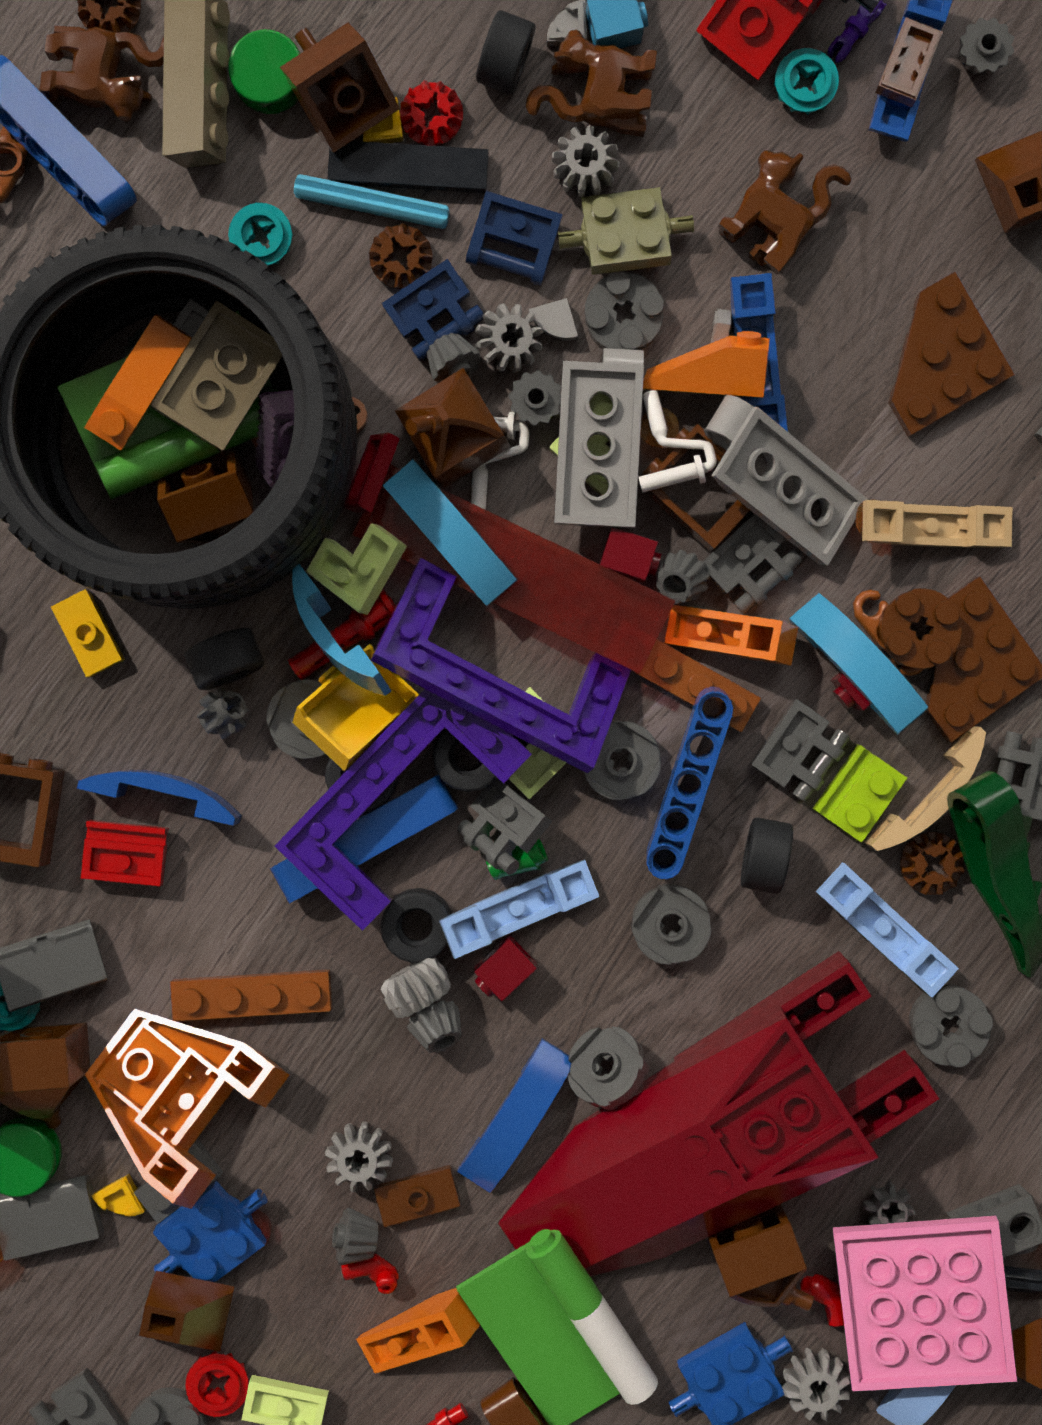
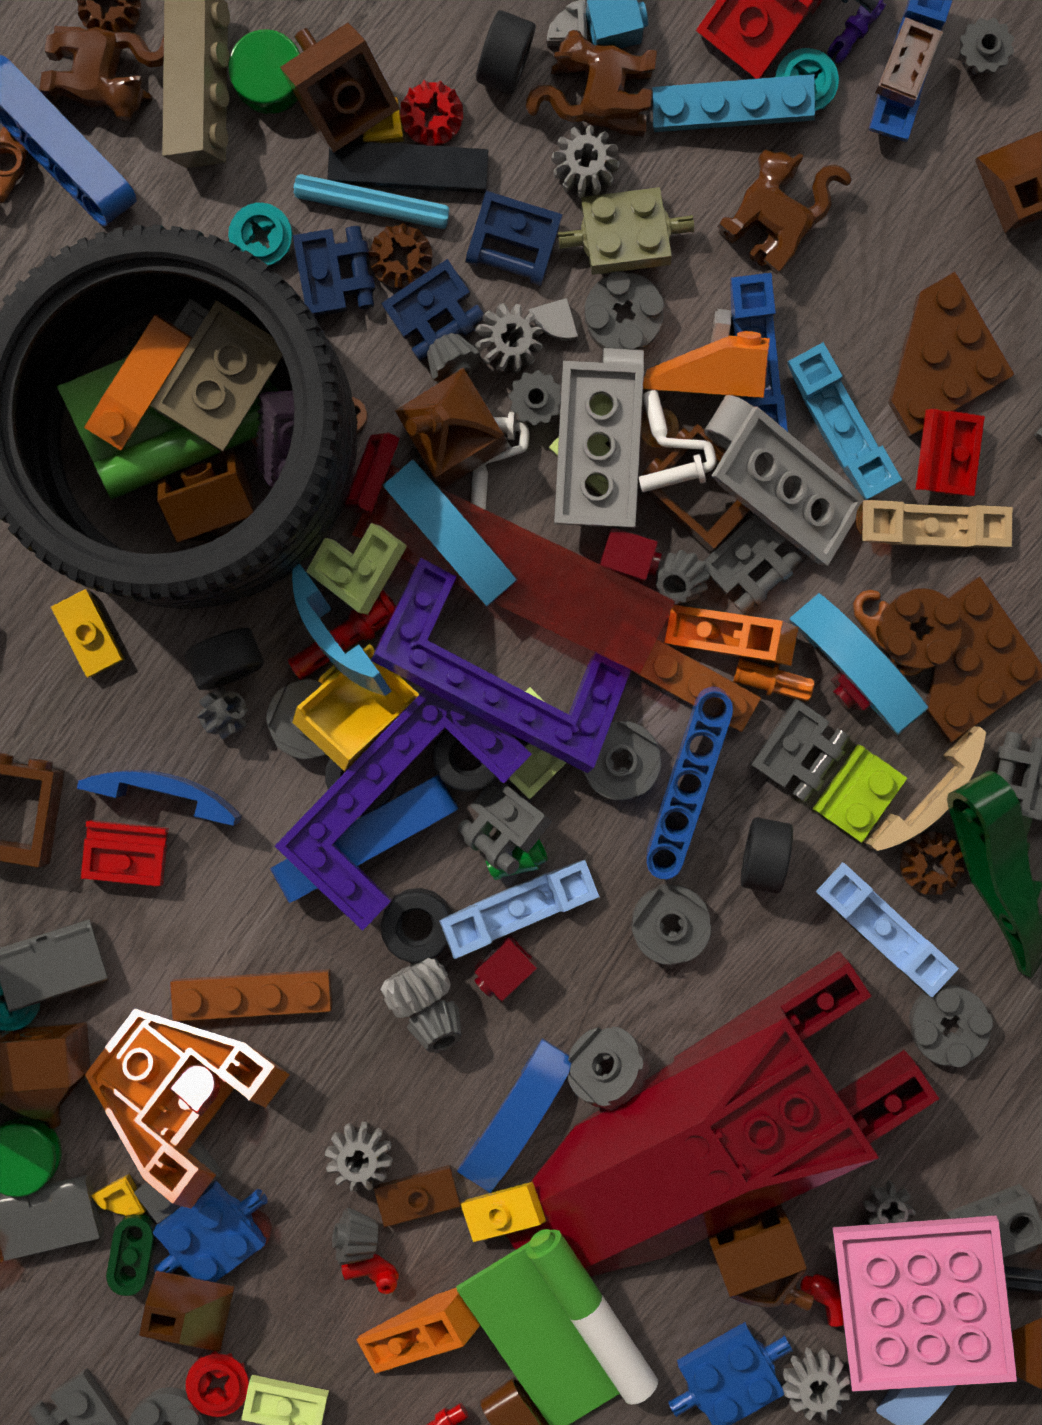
(130, 1251): none -> dark green plate
(197, 1088): none -> tile
(321, 274): none -> dark blue plate
(503, 1212): none -> yellow plate
(734, 103): none -> dark azure plate
(773, 680): none -> orange axle
(841, 424): none -> dark azure slope
(950, 452): none -> red plate

